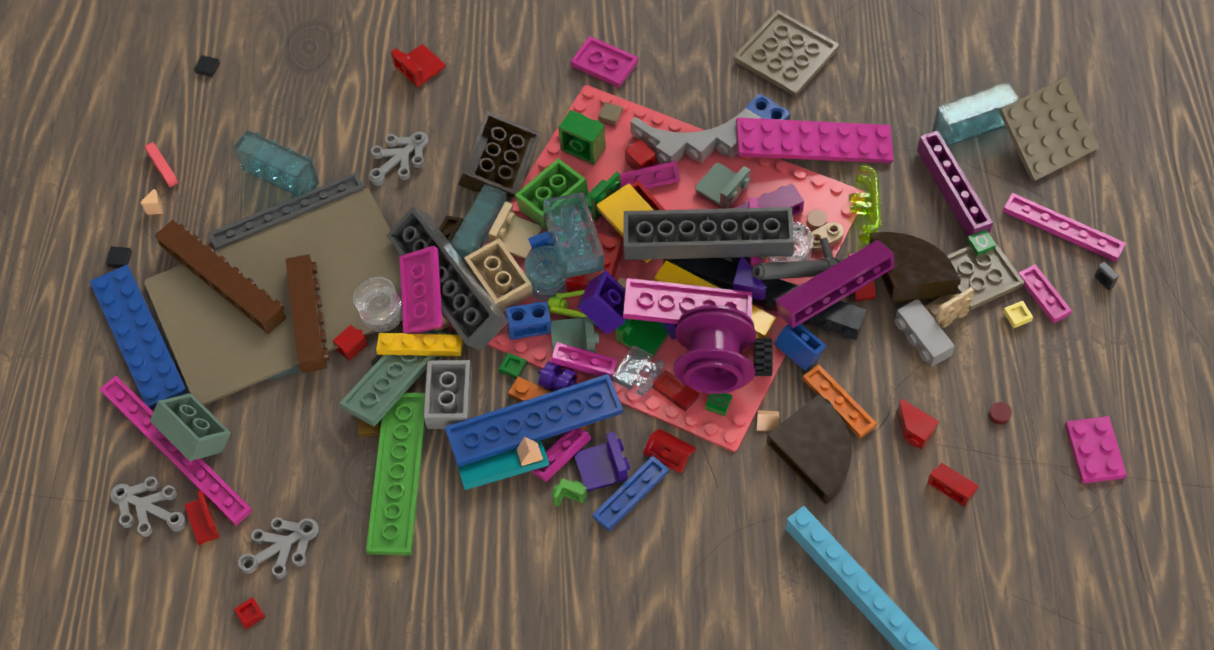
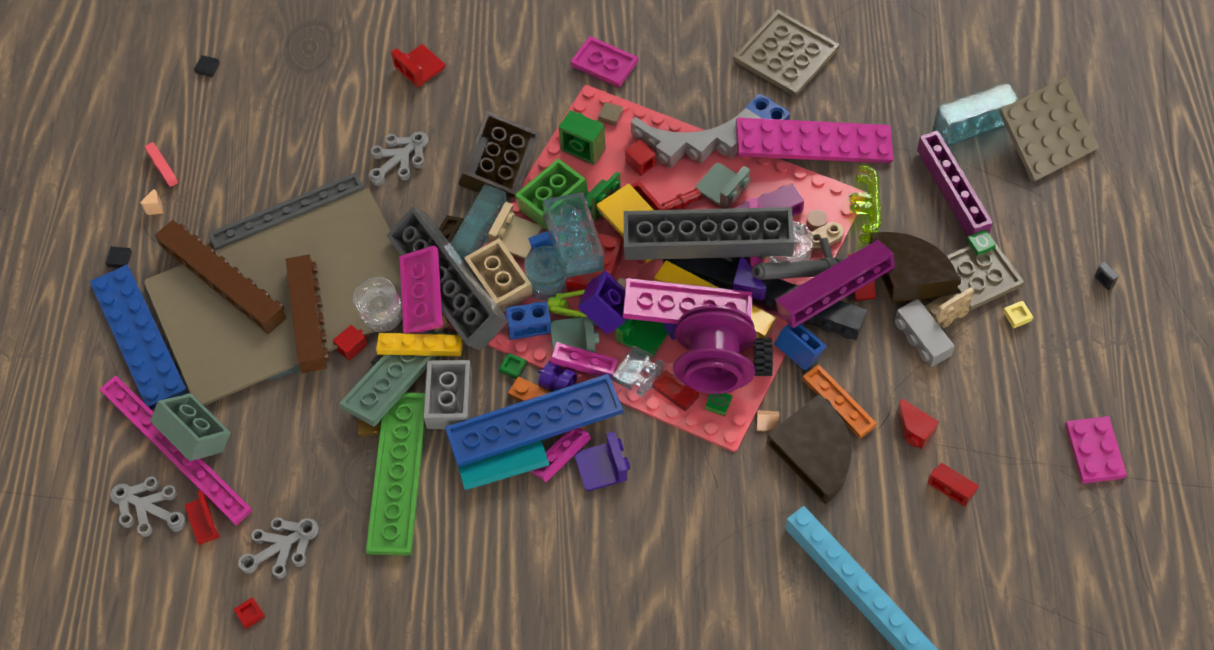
(276, 164): clear light blue brick -> none
(528, 452): light nougat slope -> none
(572, 490): bright green bracket -> none
(630, 493): blue plate -> none
(653, 175): dark pink plate -> none
(669, 450): red panel -> none
(683, 200): none -> red pin
(1000, 413): dark red tile -> none
(1044, 294): dark pink plate -> none
(1064, 227): dark pink plate -> none

